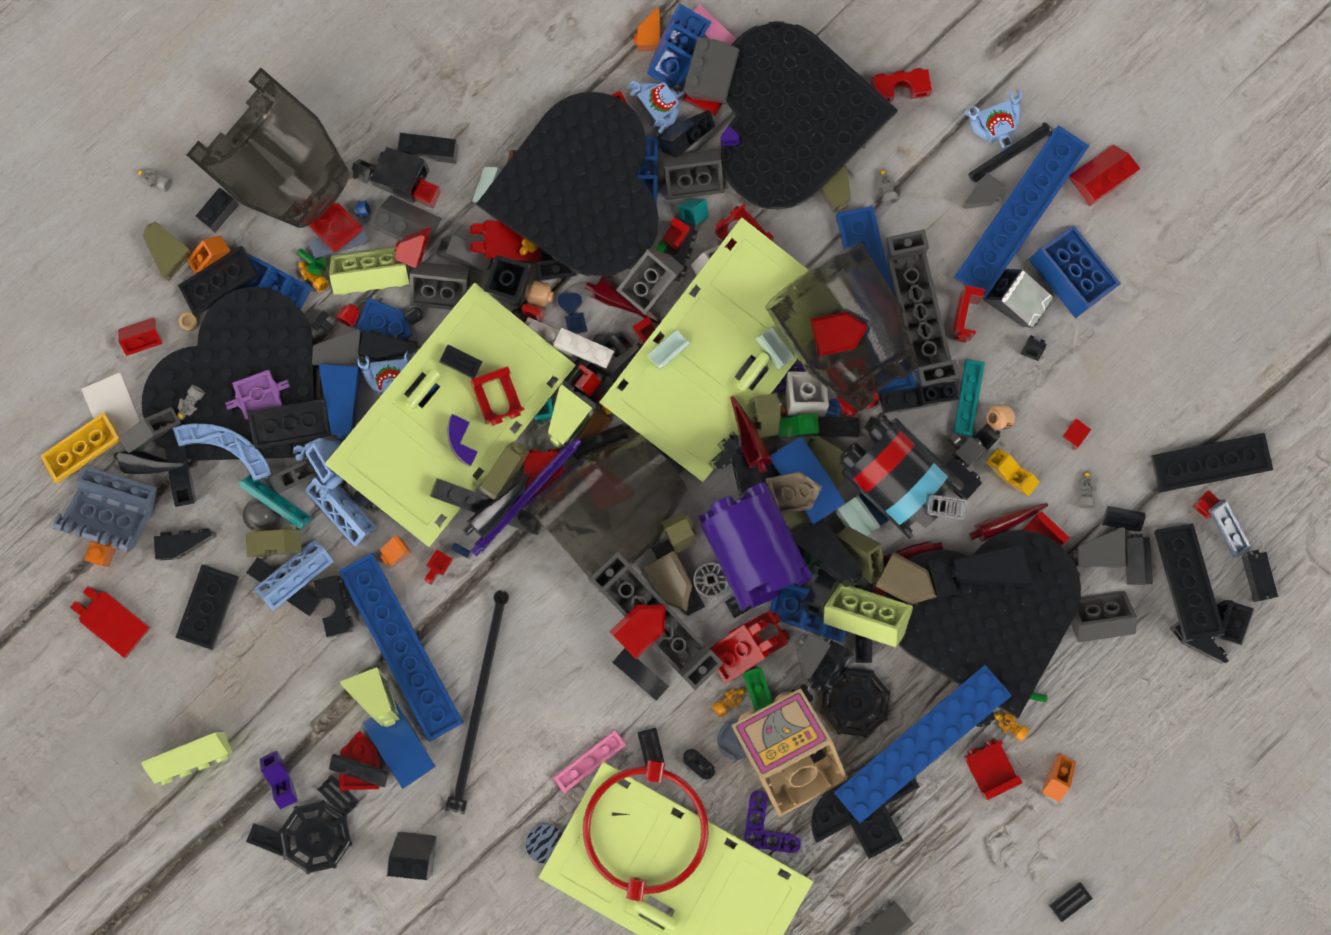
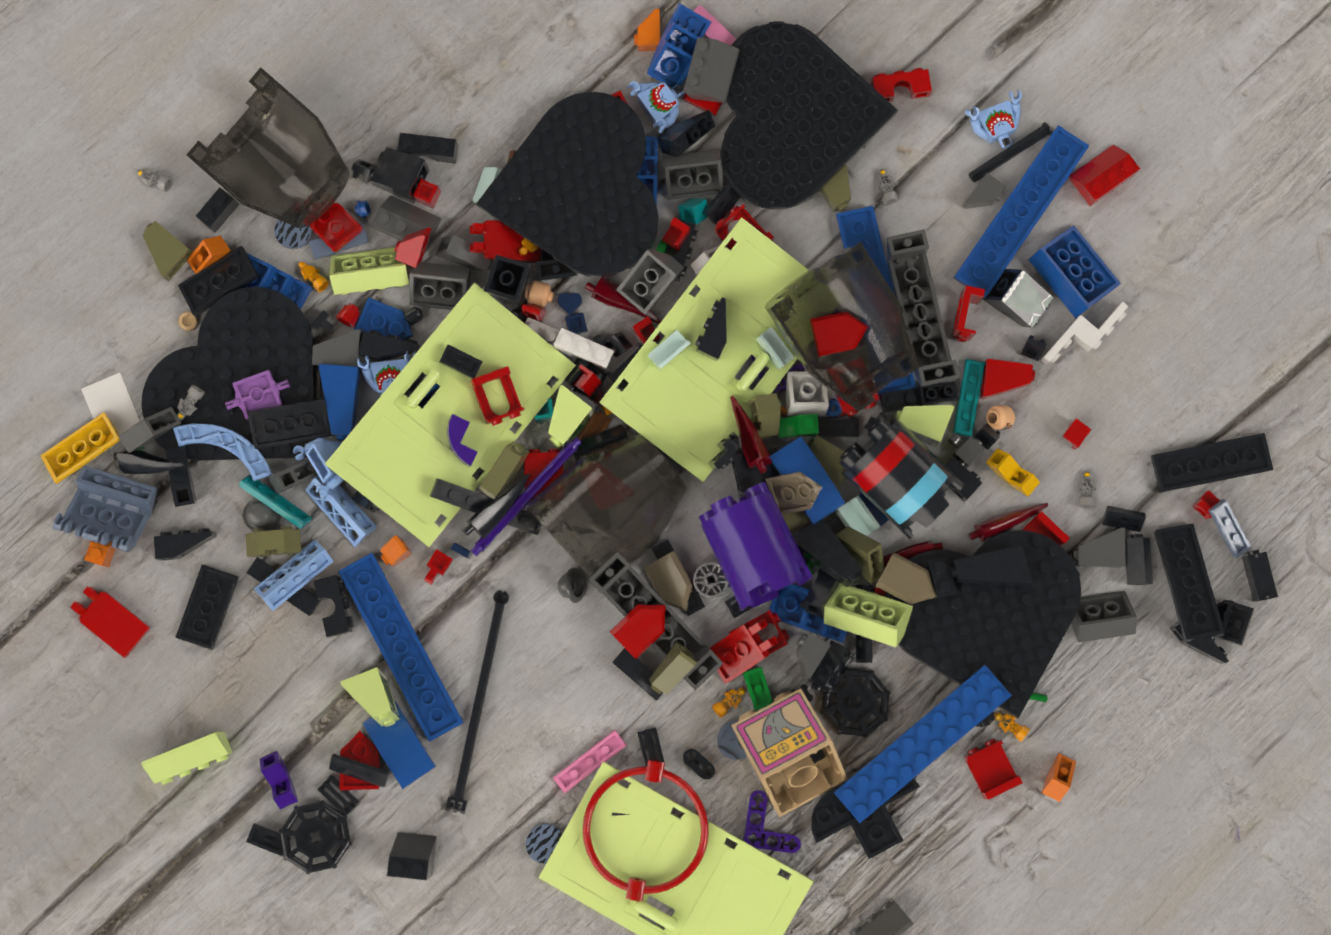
(139, 336): red panel -> none
(291, 236): none -> sand blue tile
(313, 263): green bar -> none
(573, 585): none -> dark grey hat
(672, 669): none -> olive slope
(680, 532): olive brick -> none
(714, 338): none -> black slope
(721, 204): none -> black plate
(729, 137): dark purple slope -> none
(926, 422): none -> yellowish green slope
(930, 505): slope -> none
(1004, 377): none -> red slope
(1053, 905): black tile -> none
(1085, 334): none -> white bracket

